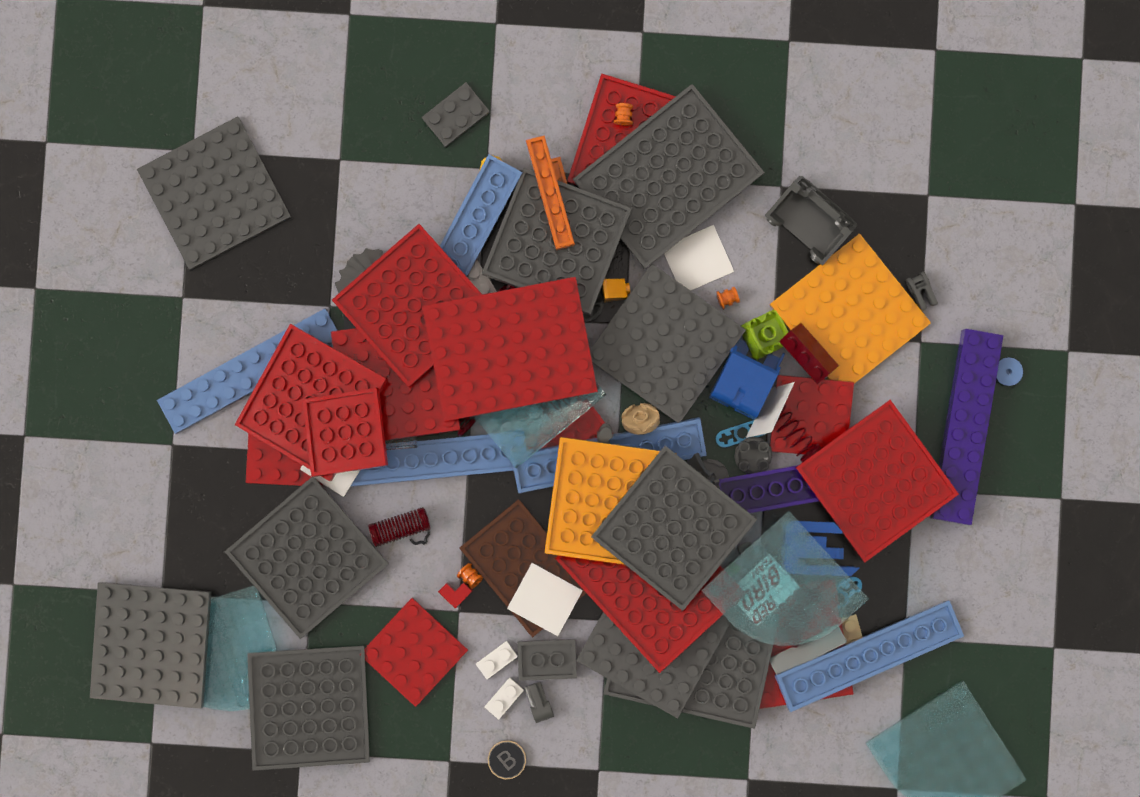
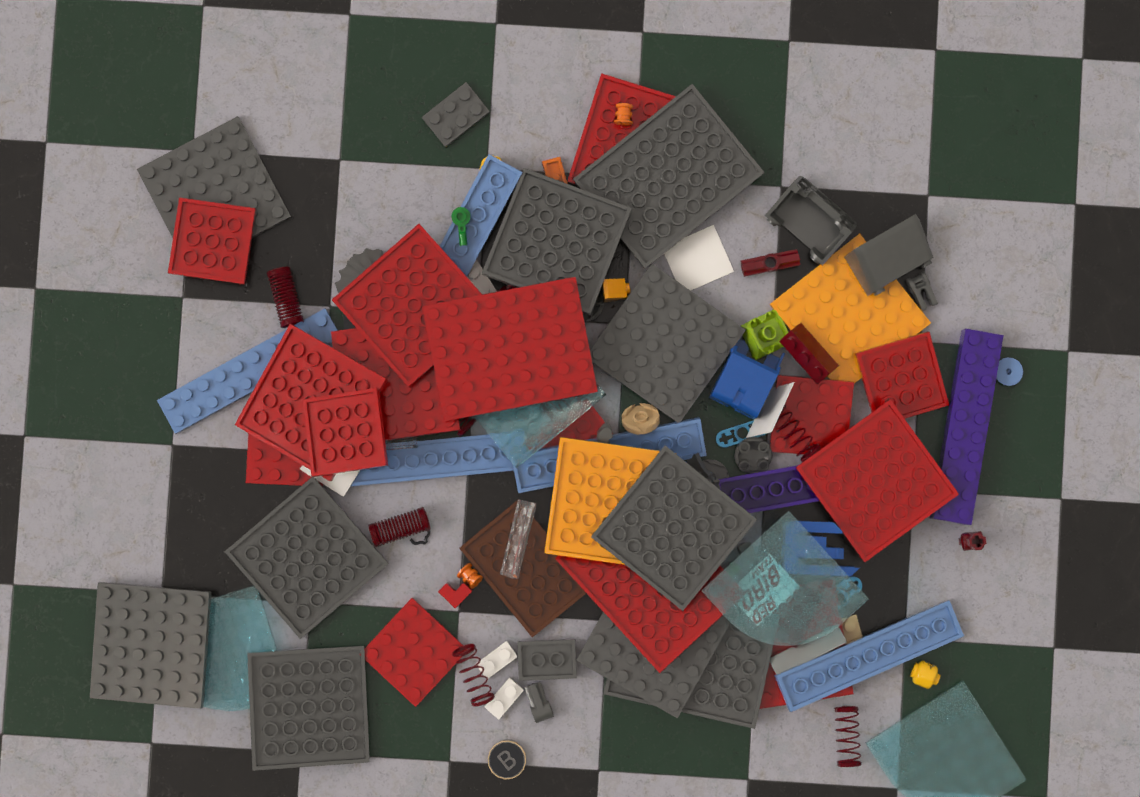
(211, 241): none -> red plate
(287, 291): none -> dark red piece
(461, 217): none -> green plate
(471, 647): none -> dark red piece
(518, 539): none -> clear plate
(544, 599): white sticker -> none
(550, 192): orange tile -> none
(727, 297): orange bush -> none
(782, 261): none -> dark red piece
(849, 762): none -> dark red piece
(890, 255): none -> dark grey windscreen
(905, 374): none -> red plate
(925, 674): none -> yellow head
(972, 541): none -> dark red piece

